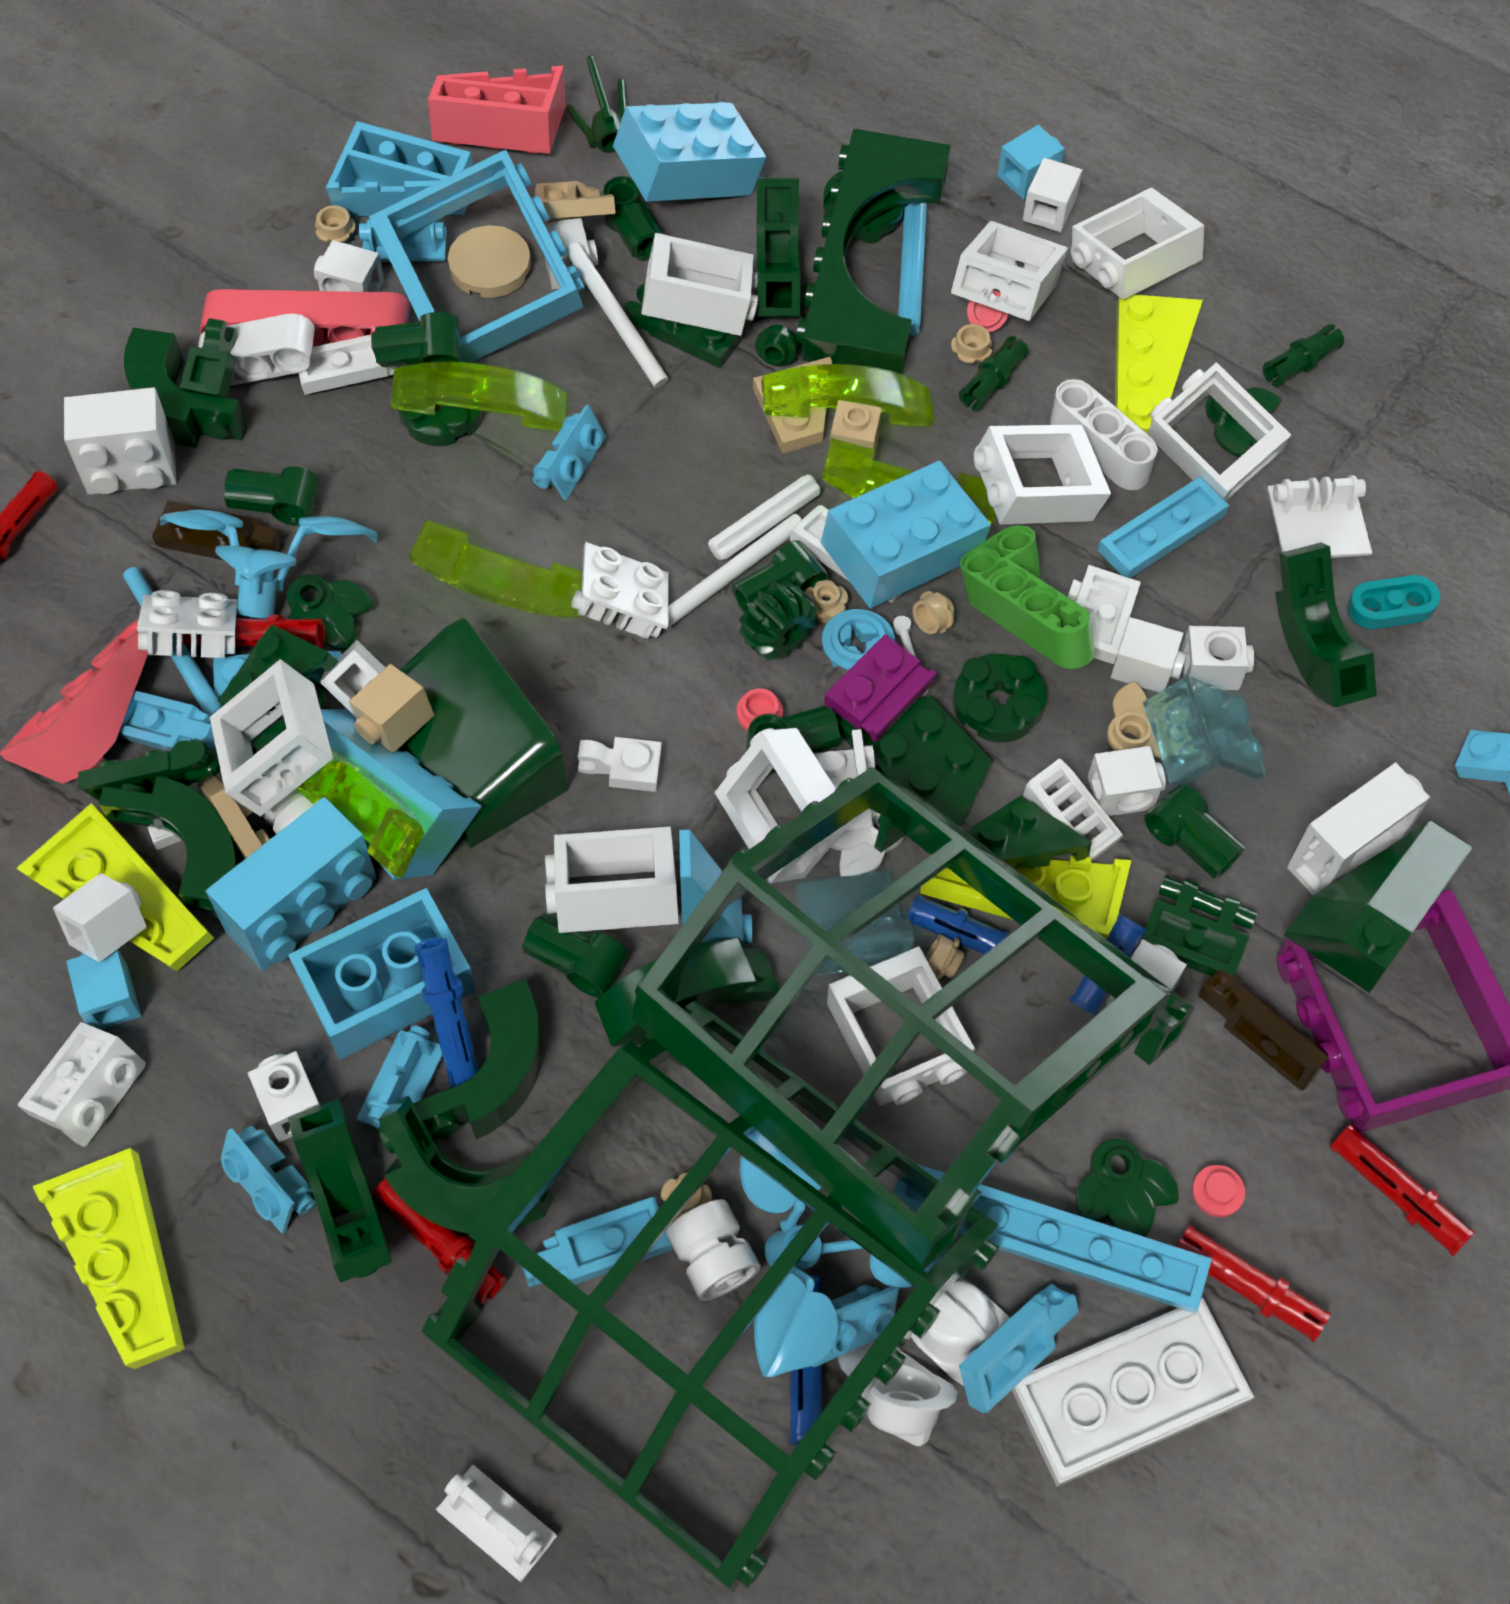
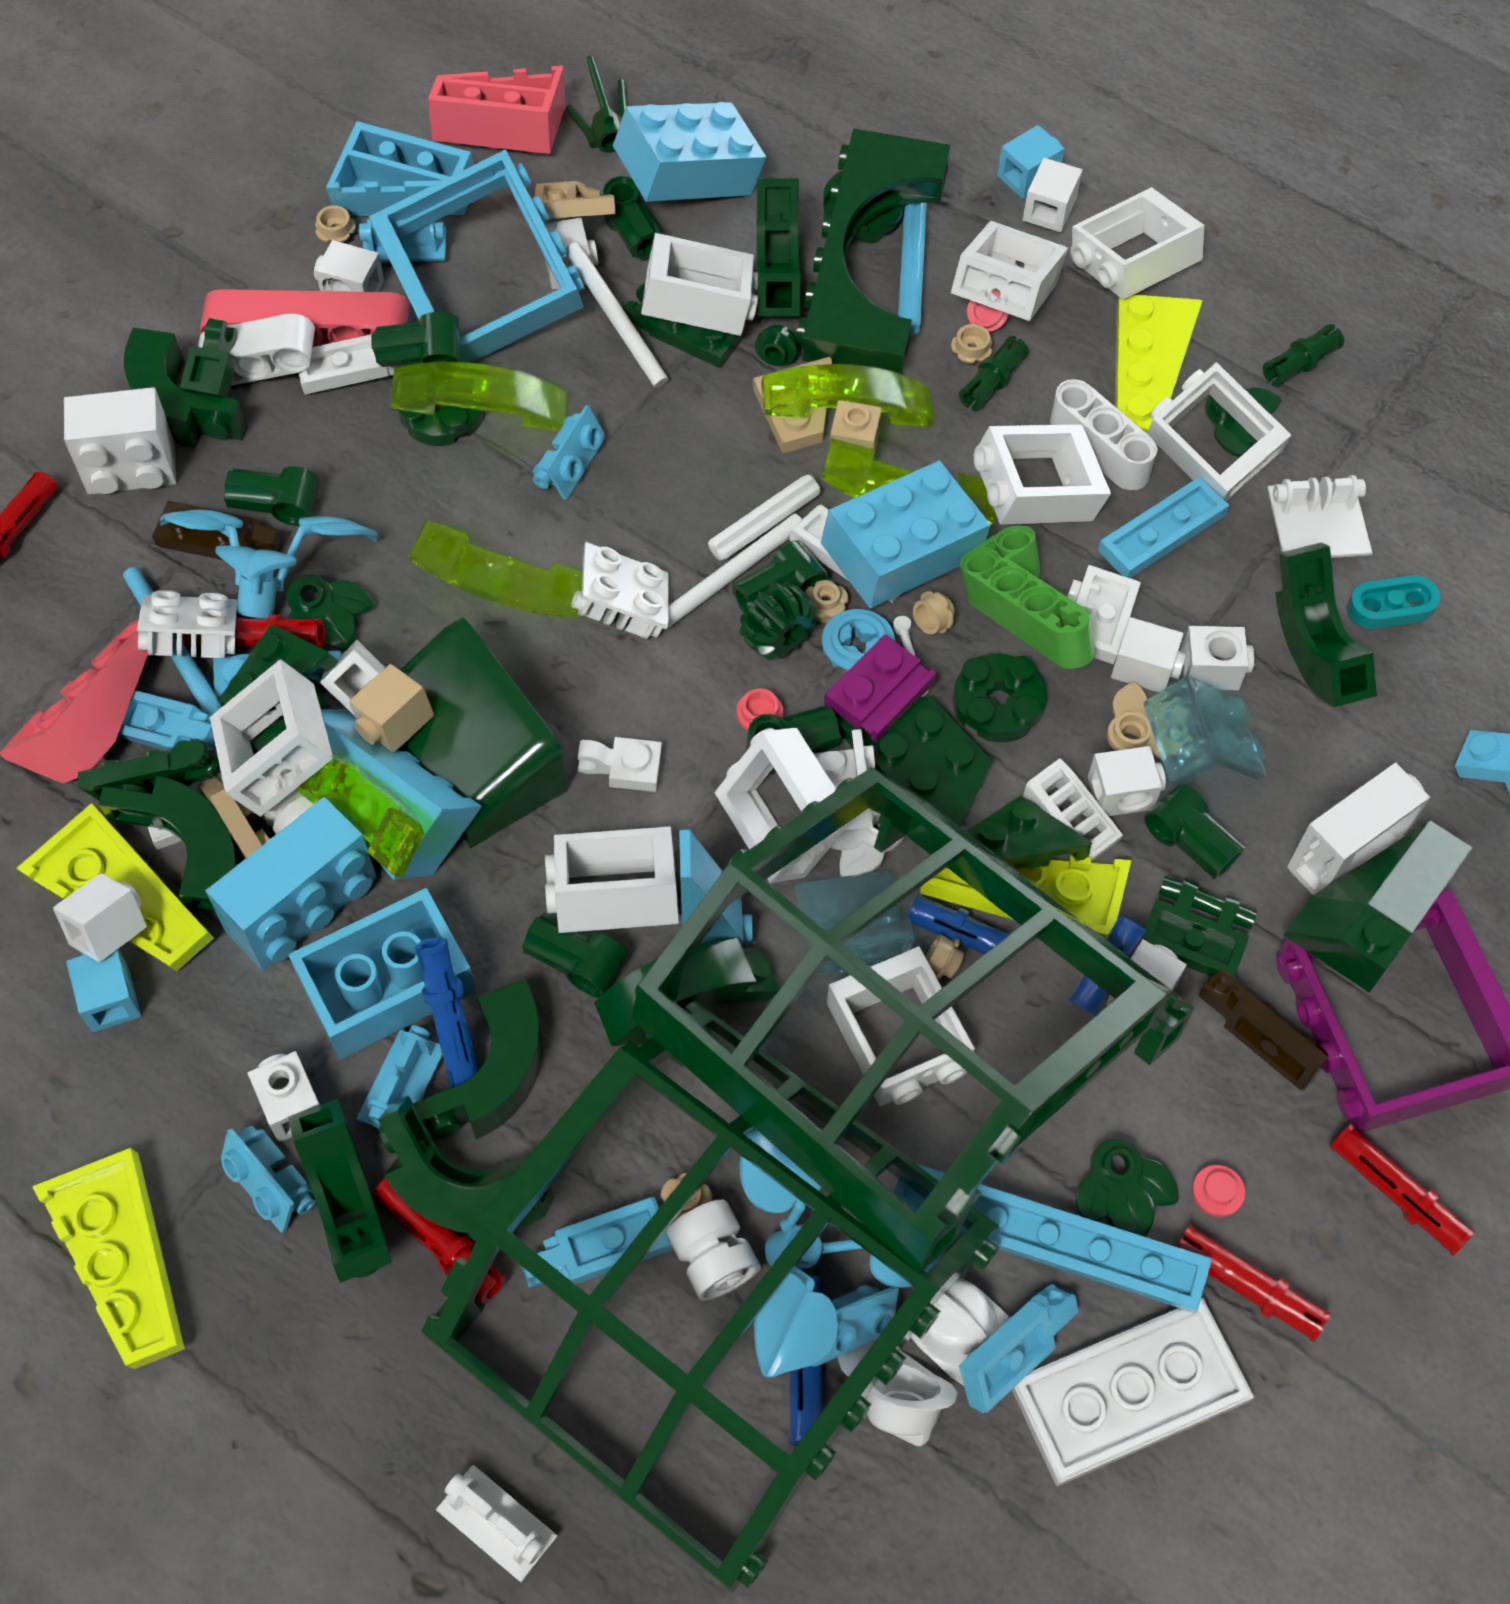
(83, 1083): white bracket -> none
(489, 261): tan tile -> none

